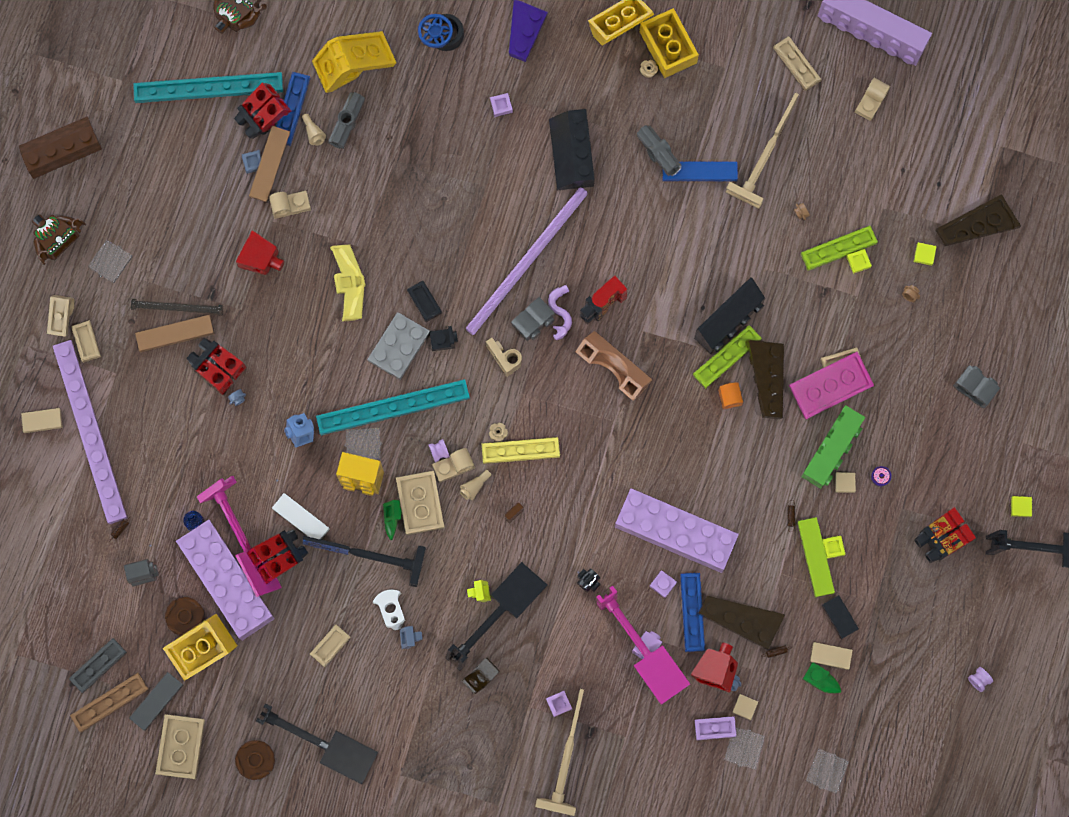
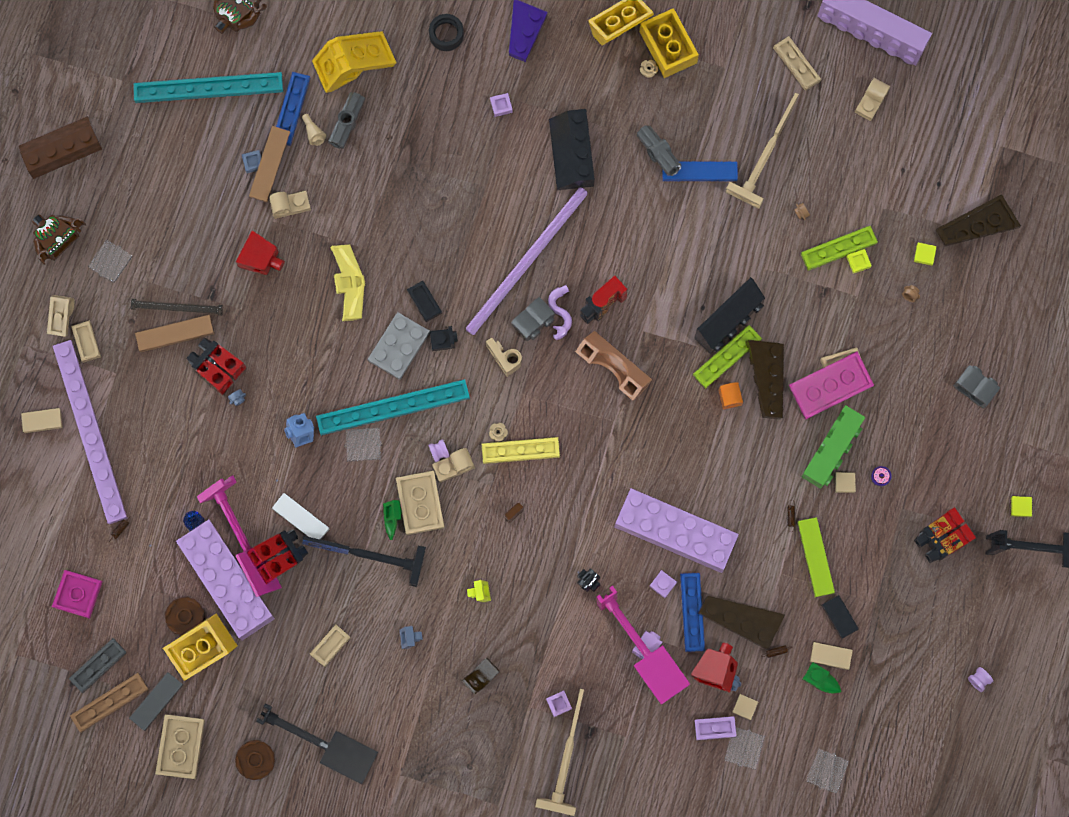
(77, 594): none -> dark pink tile
(141, 572): dark grey brick -> none
(261, 110): red hips -> none
(360, 474): yellow brick -> none
(383, 600): white piece -> none
(435, 31): blue wheel -> none
(471, 488): tan cone -> none
(513, 596): black piece -> none
(834, 547): neon yellow tile -> none

